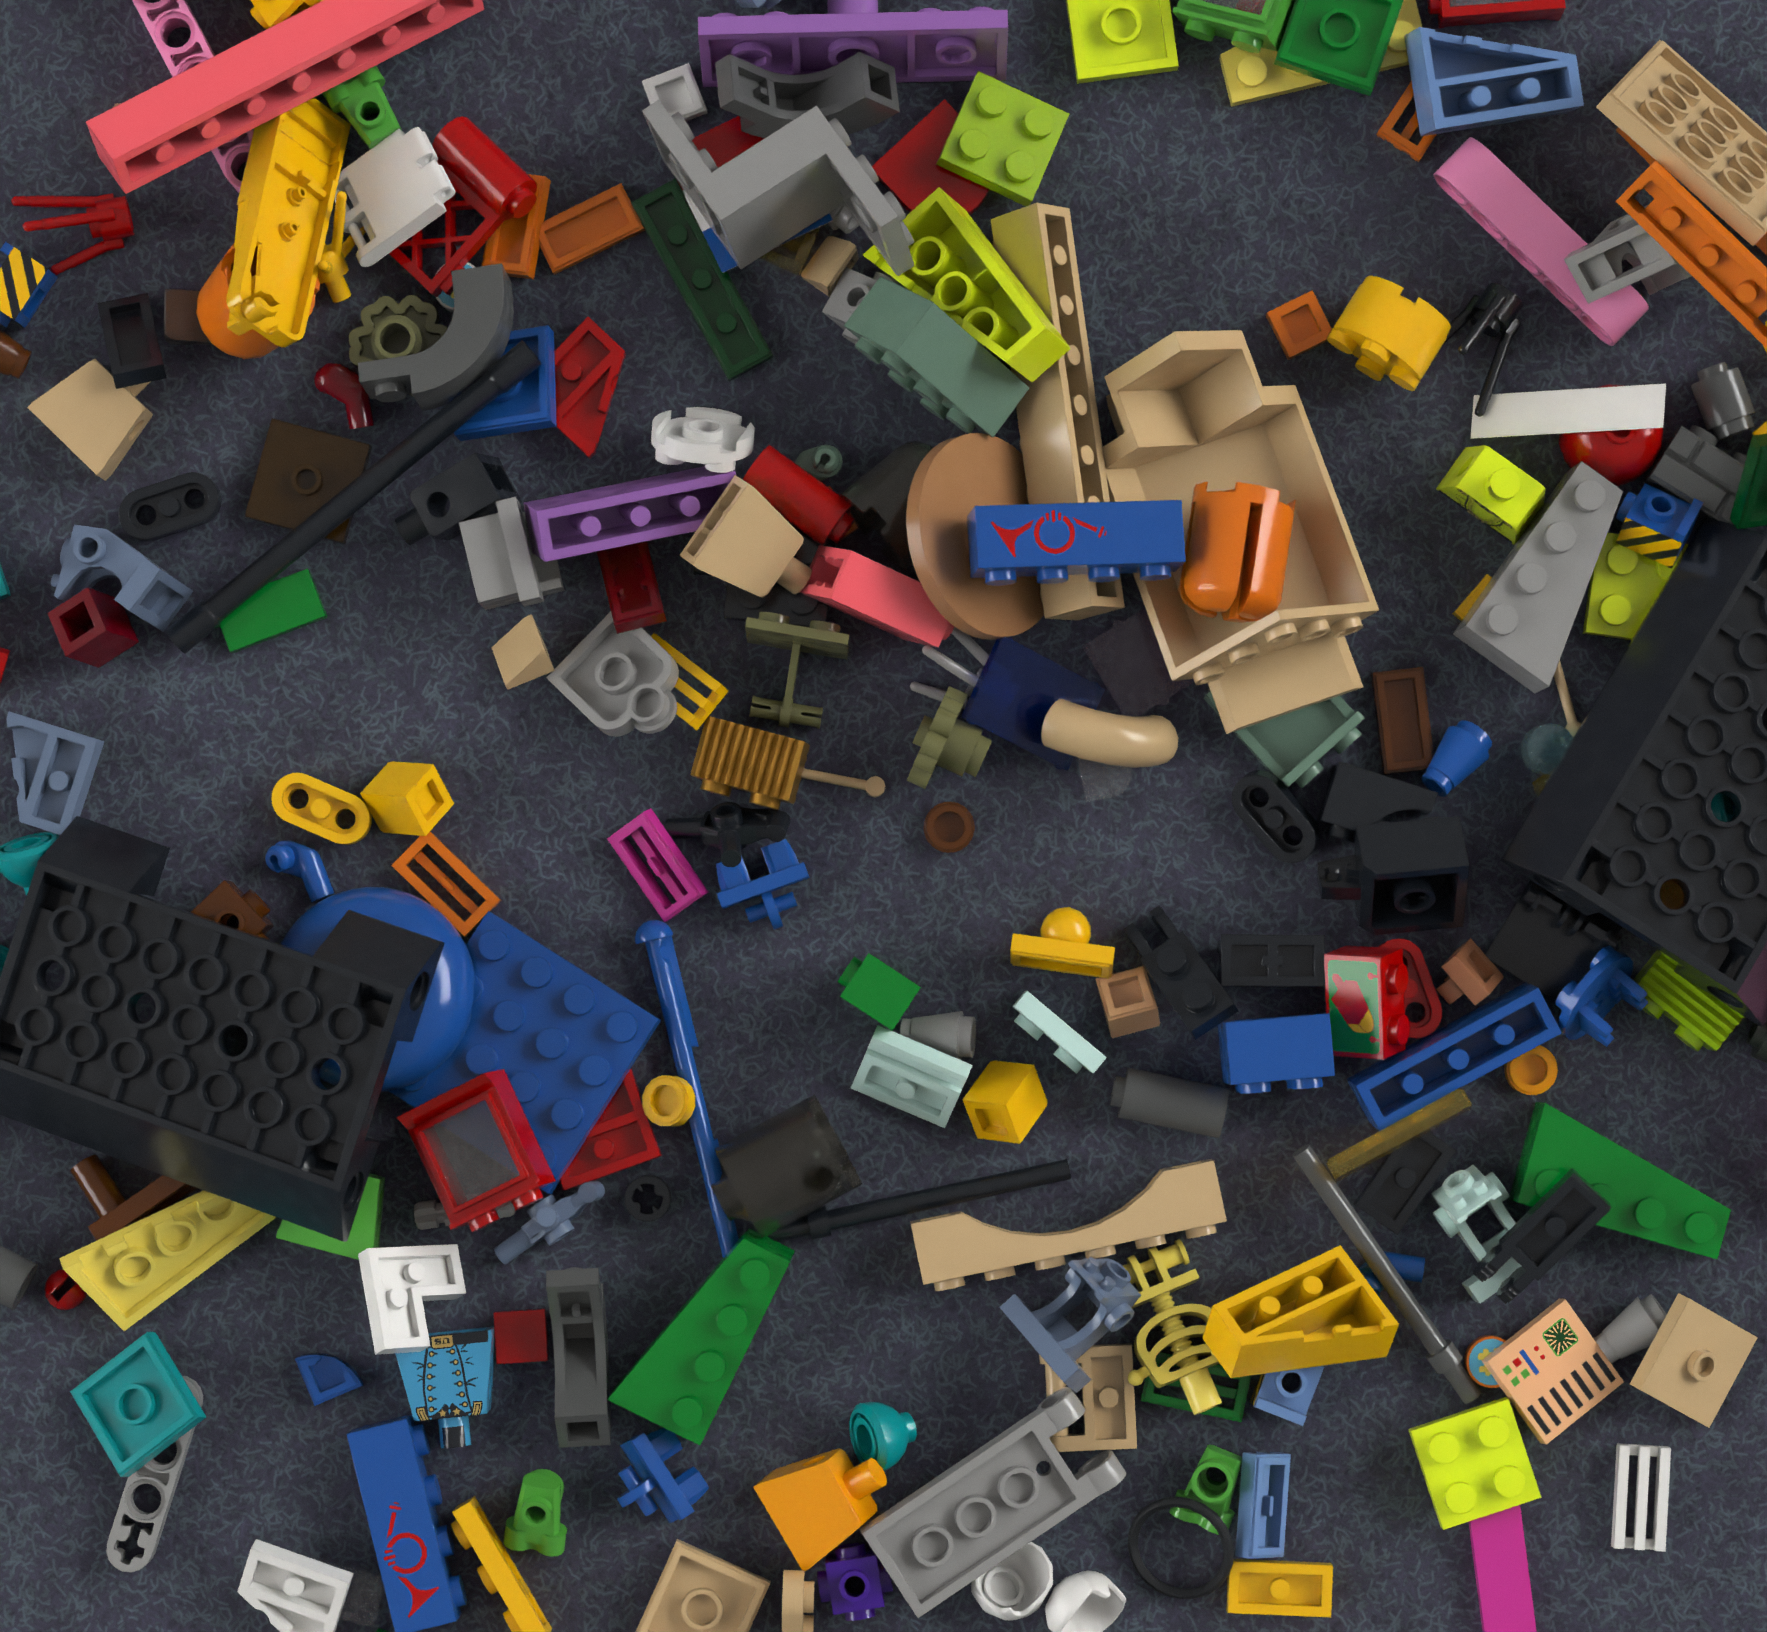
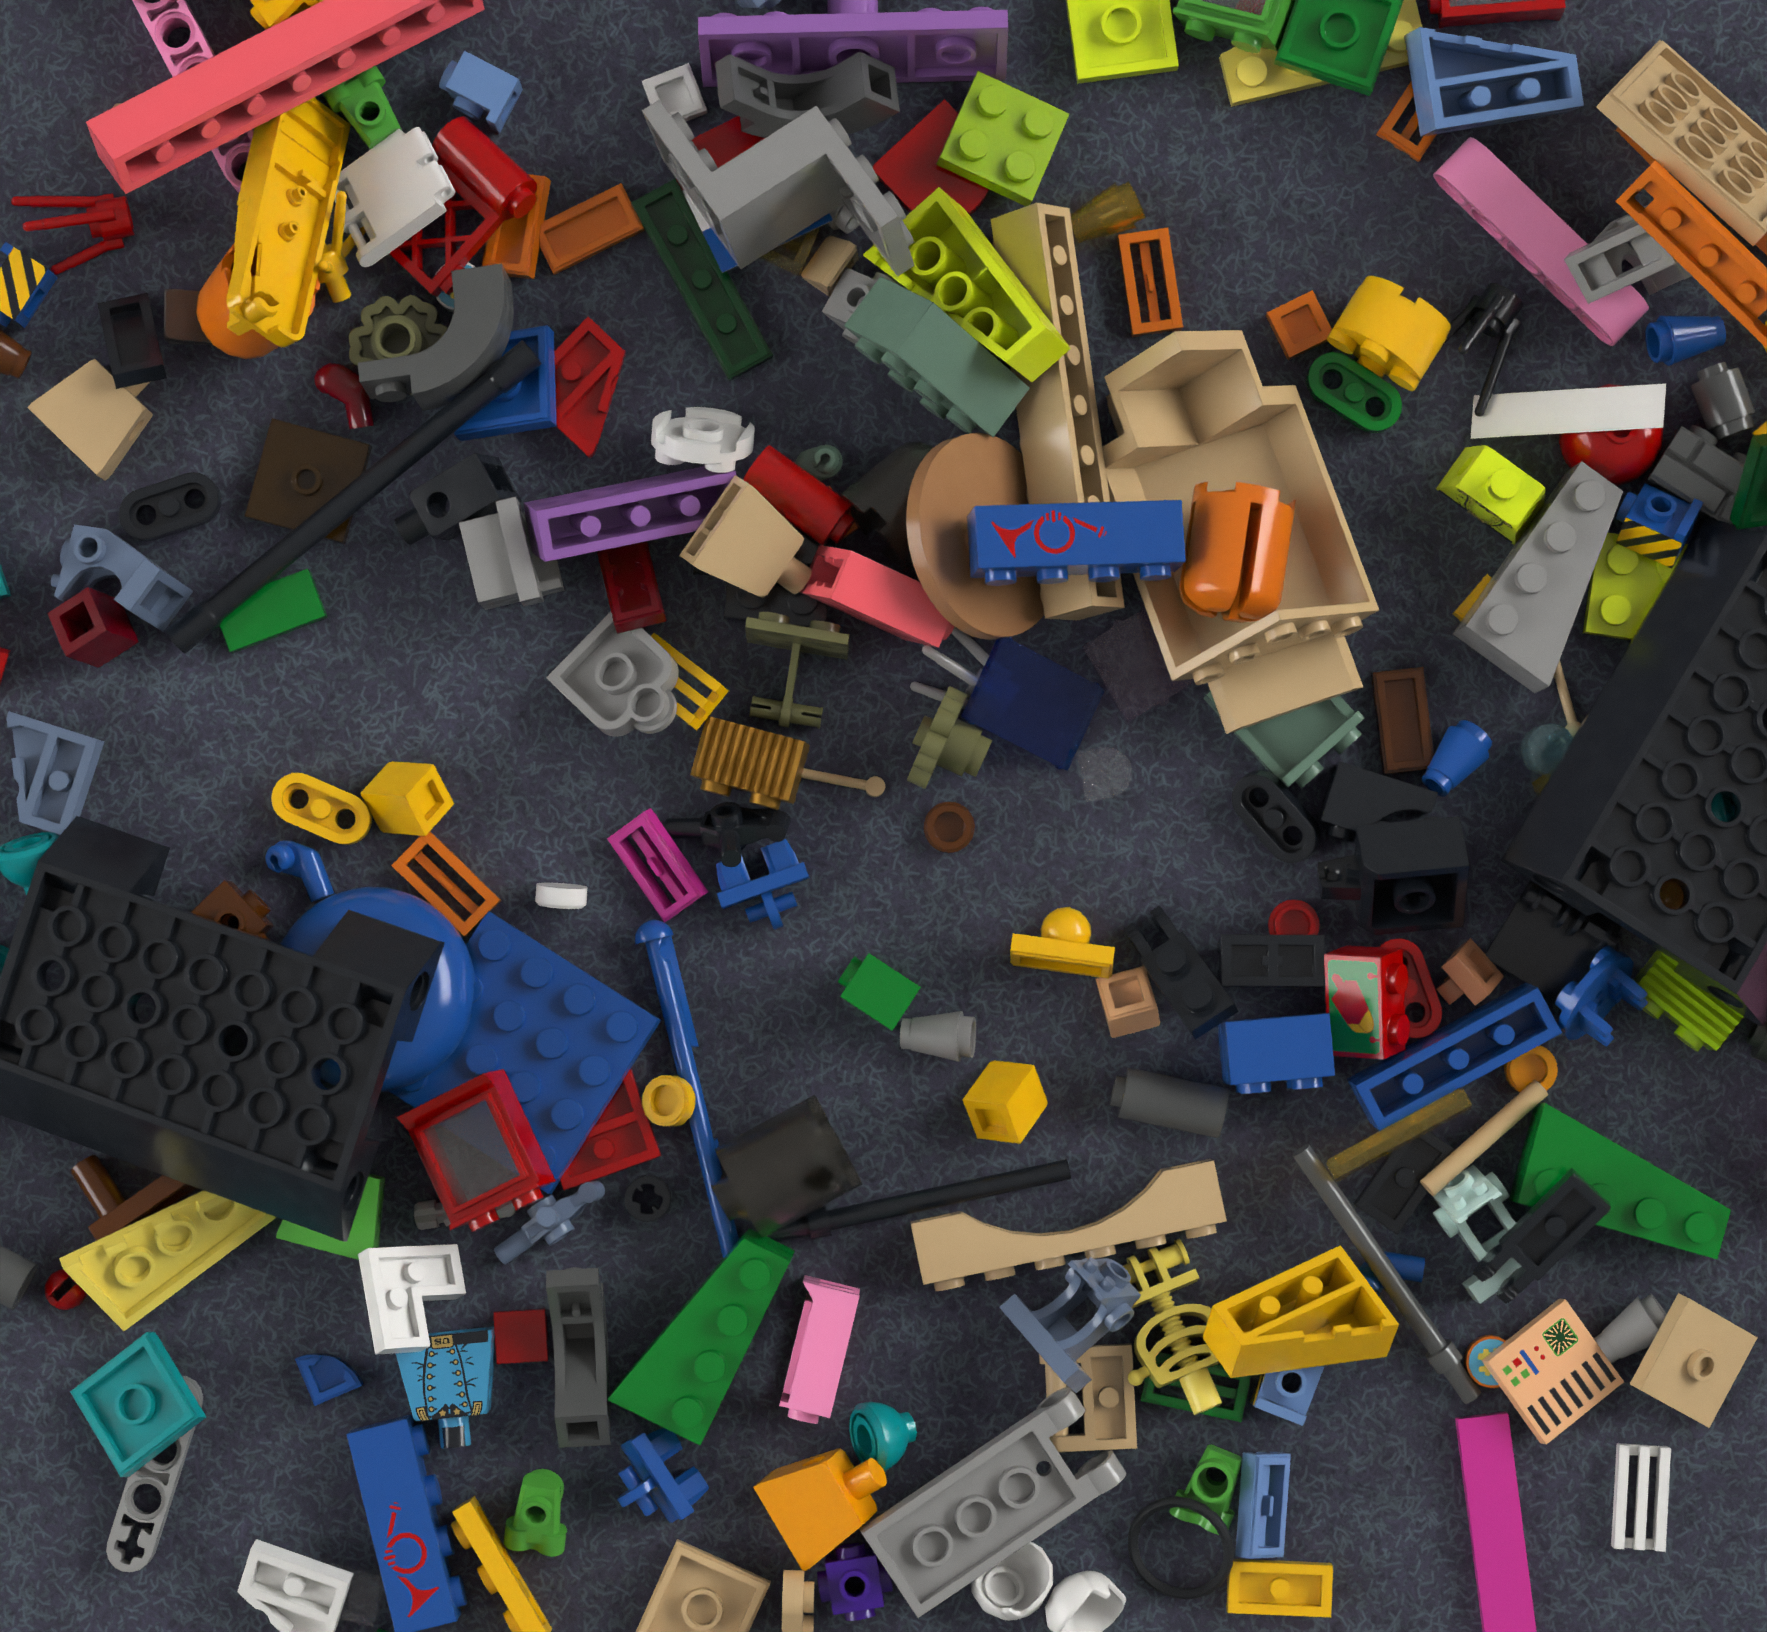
(481, 90): none -> medium blue brick
(522, 654): tan slope -> none
(561, 895): none -> white tile
(819, 1349): none -> bright pink window
(911, 1076): light aqua plate -> none
(1072, 1049): light aqua plate -> none
(1107, 213): none -> clear yellow cone
(1109, 736): tan cylinder -> none
(1155, 325): none -> orange tile
(1293, 918): none -> red plate
(1356, 389): none -> green plate
(1474, 1463): neon yellow plate -> none
(1484, 1137): none -> tan bar
(1682, 337): none -> blue cone

